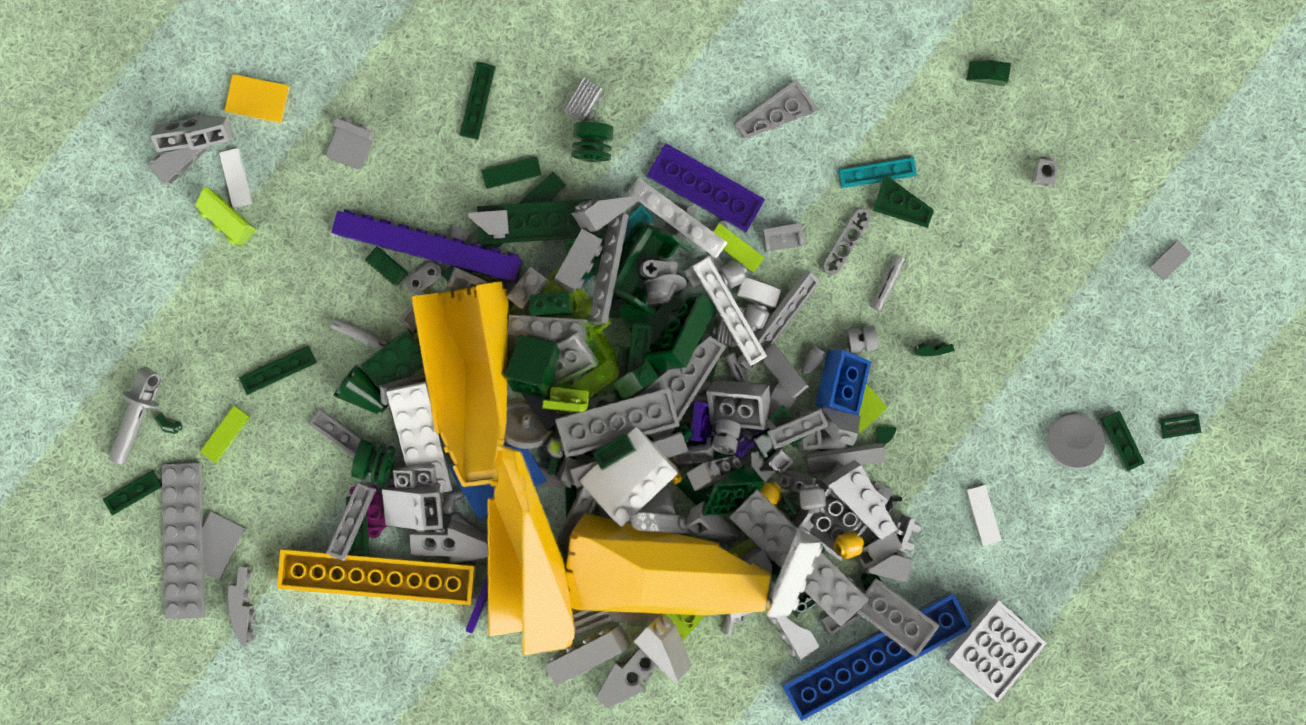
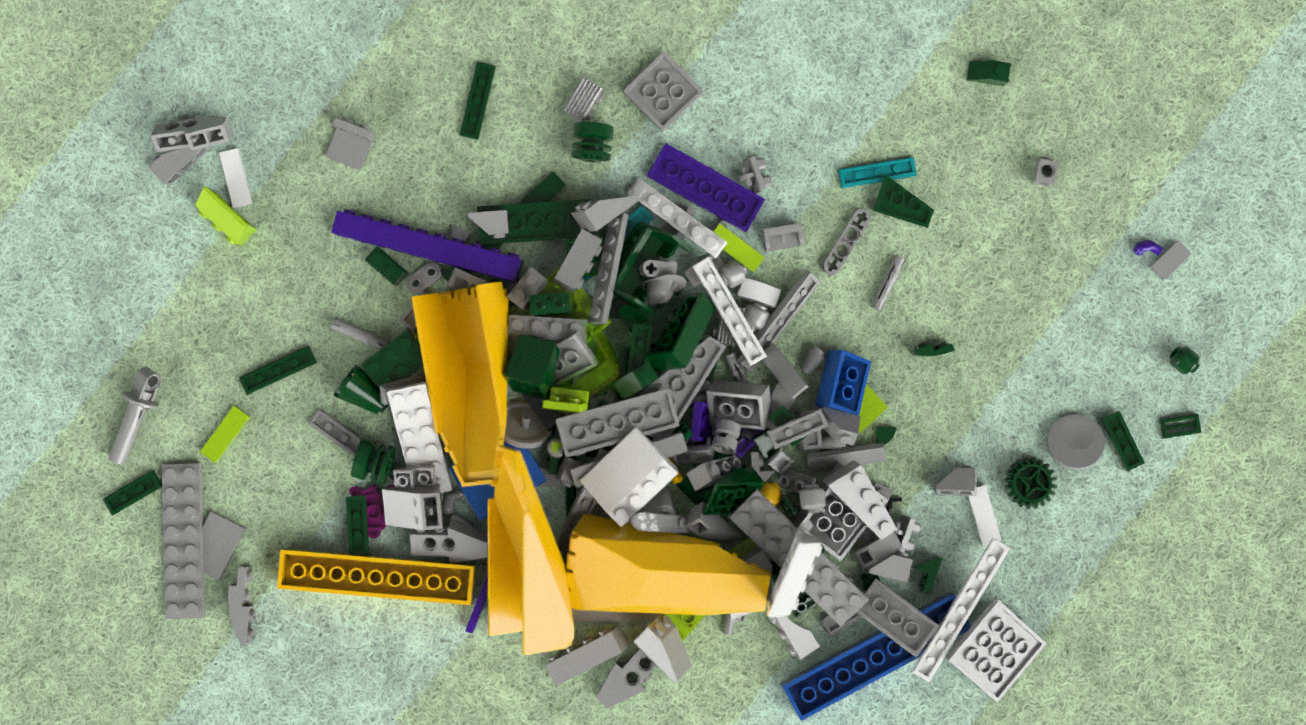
(168, 427): dark green arm -> none
(256, 98): yellow tile -> none
(350, 521): light grey tile -> none
(511, 173): dark green tile -> none
(589, 626): light grey tile -> none
(614, 451): dark green tile -> none
(663, 91): none -> light grey plate
(753, 176): none -> light grey hips
(777, 111): light grey wing -> none
(848, 545): yellow head -> none
(868, 342): light grey wheel -> none
(931, 569): none -> dark green slope
(959, 482): none -> light grey slope
(960, 609): none -> white tile
(1046, 490): none -> dark green gear
(1147, 245): none -> dark purple arm
(1184, 360): none -> dark green head

